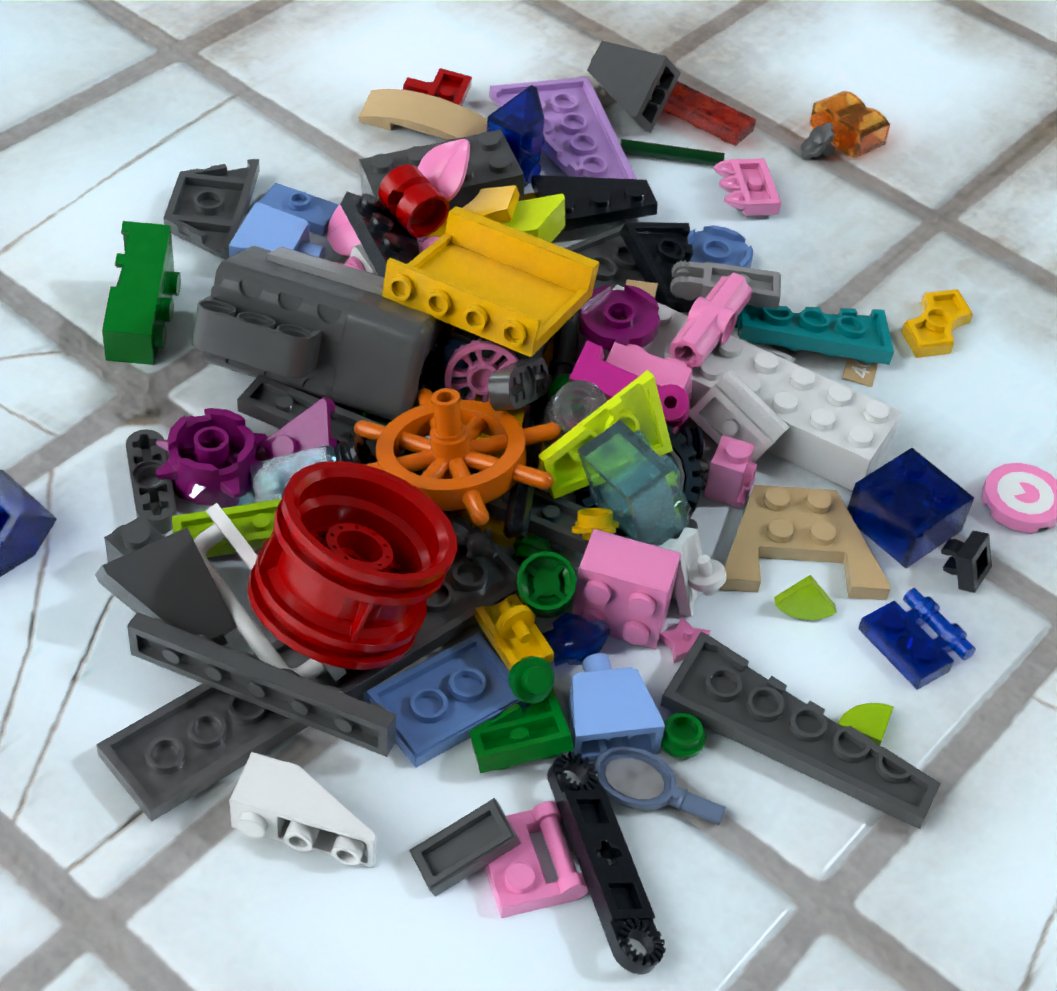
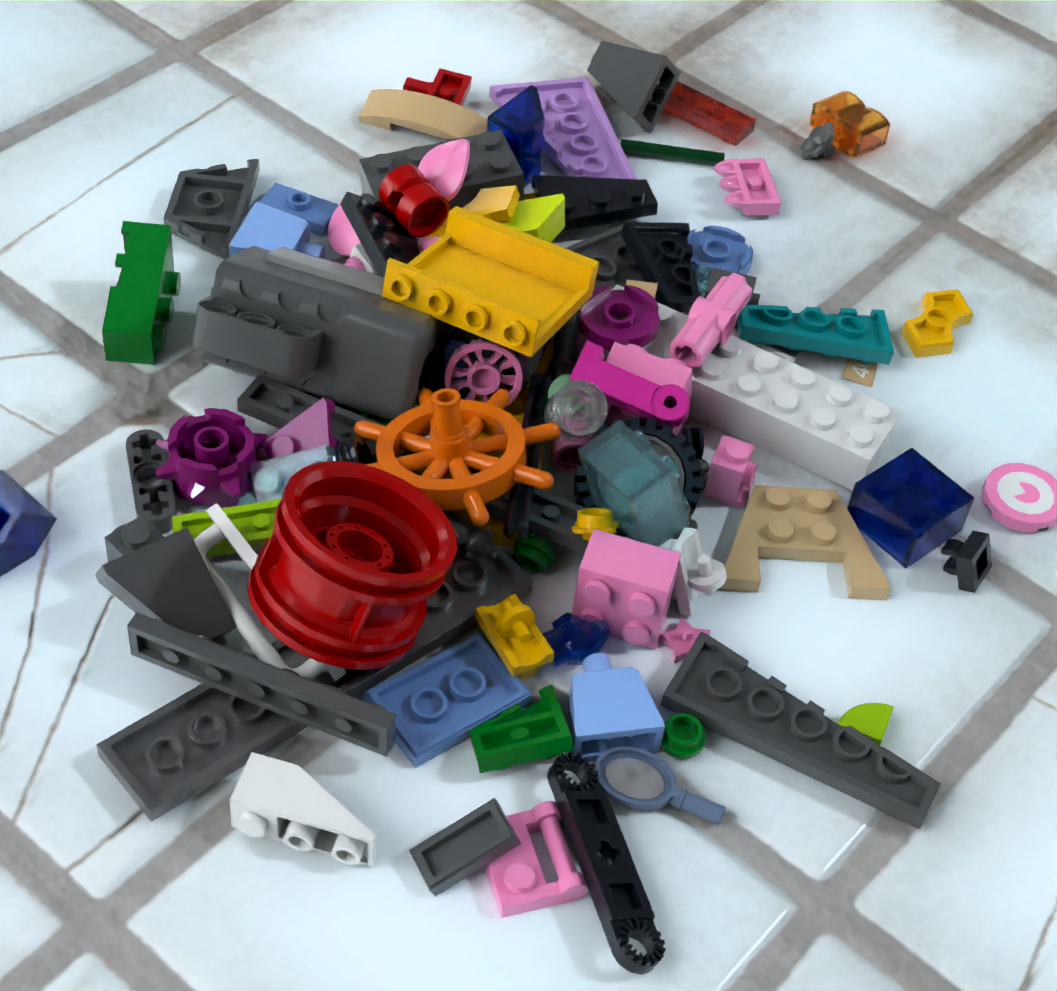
(518, 384): dark grey beam -> none
(531, 679): green plate -> none
(546, 584): green wheel -> none
(635, 405): neon yellow wing -> none
(698, 279): light grey hinge -> none
(738, 412): white plate -> none
(805, 601): lime tile -> none
(908, 646): clear blue plate -> none

